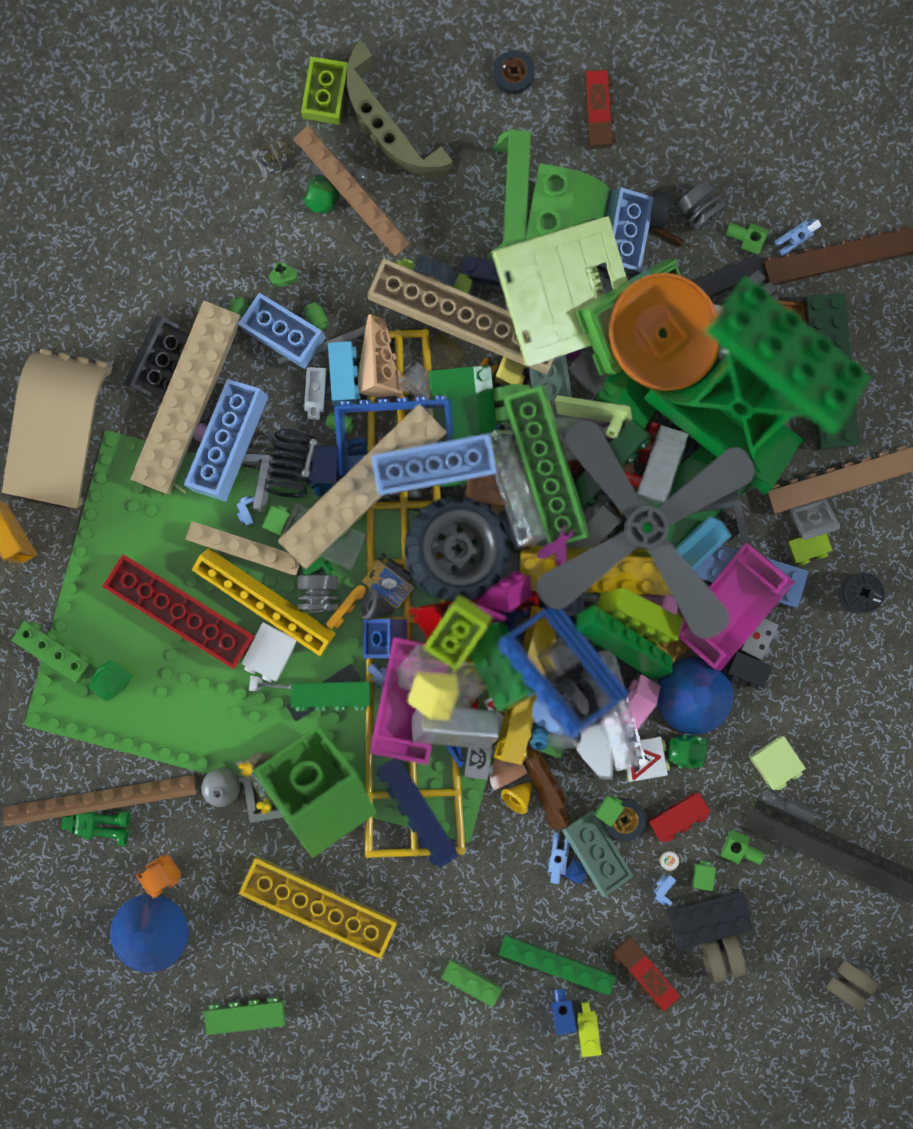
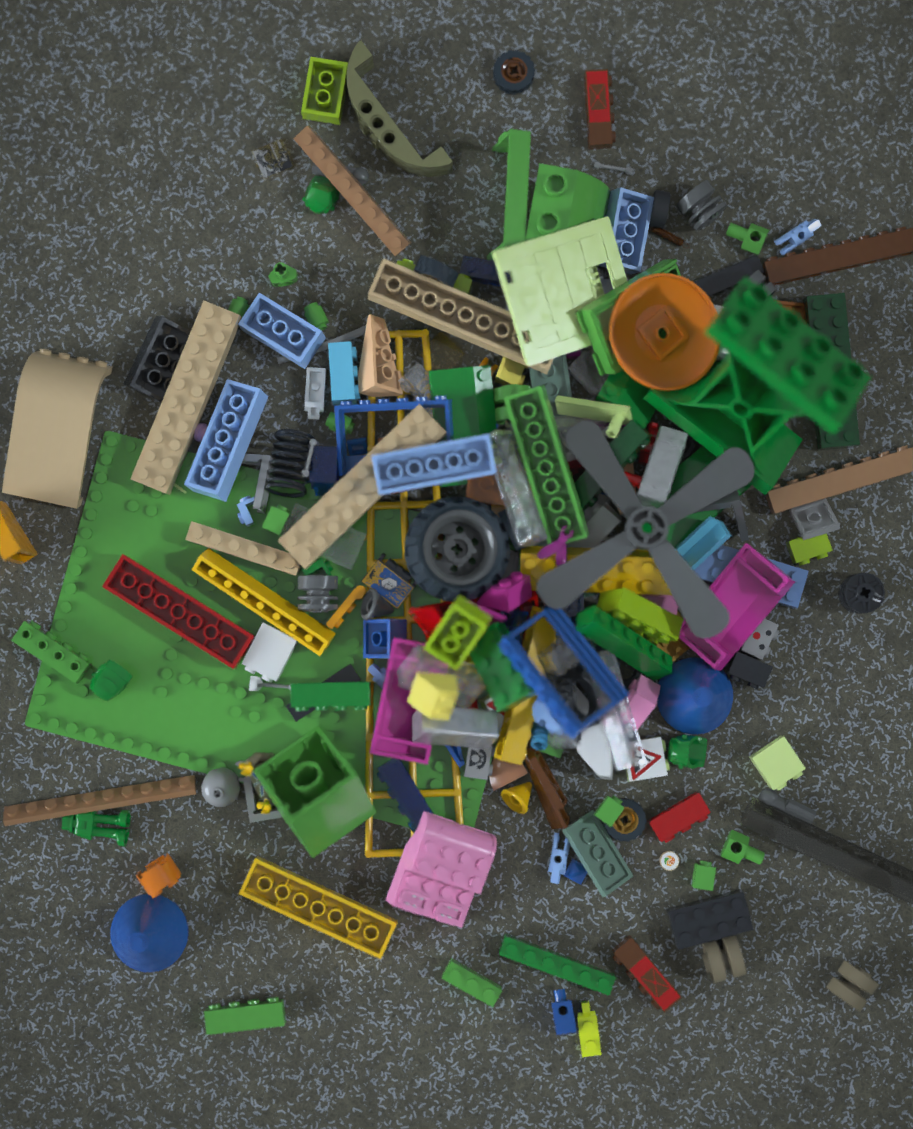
(442, 869): none -> bright pink piece
(628, 170): none -> light grey hinge
(664, 885): light blue bracket -> none

